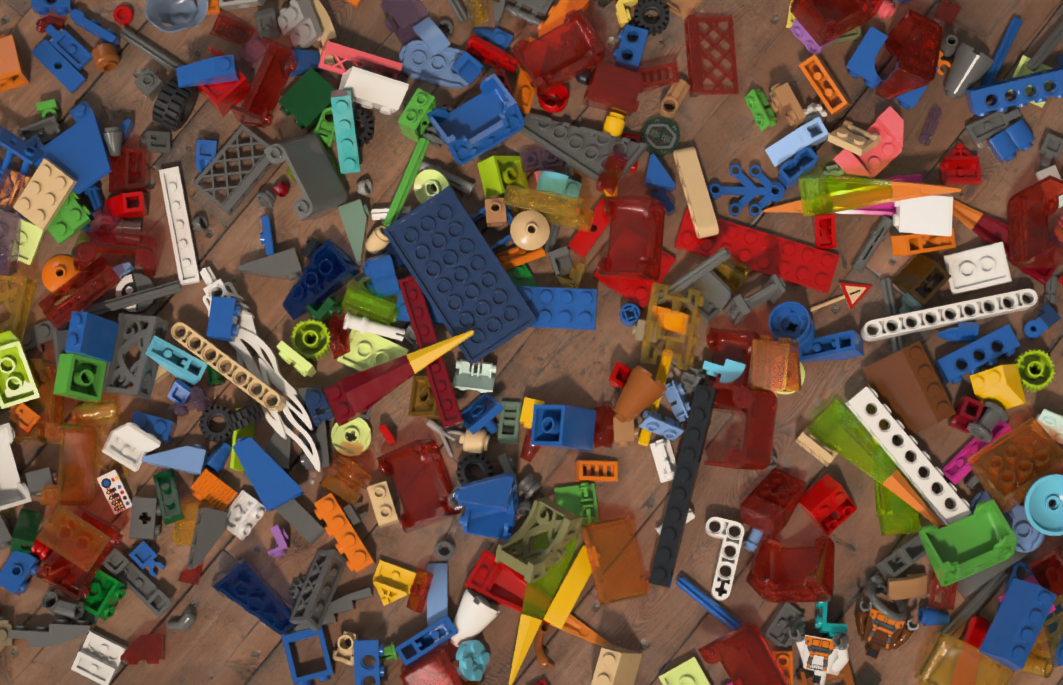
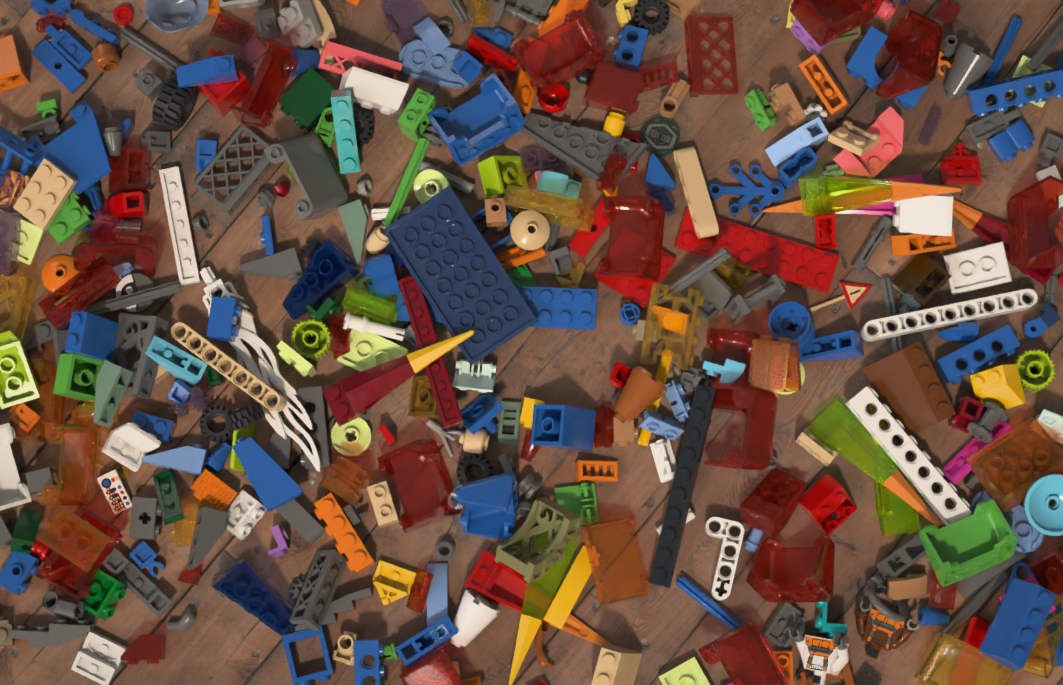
(110, 389): none -> sand green slope
(315, 400): dark blue plate -> none
(472, 660): medium azure plate -> none

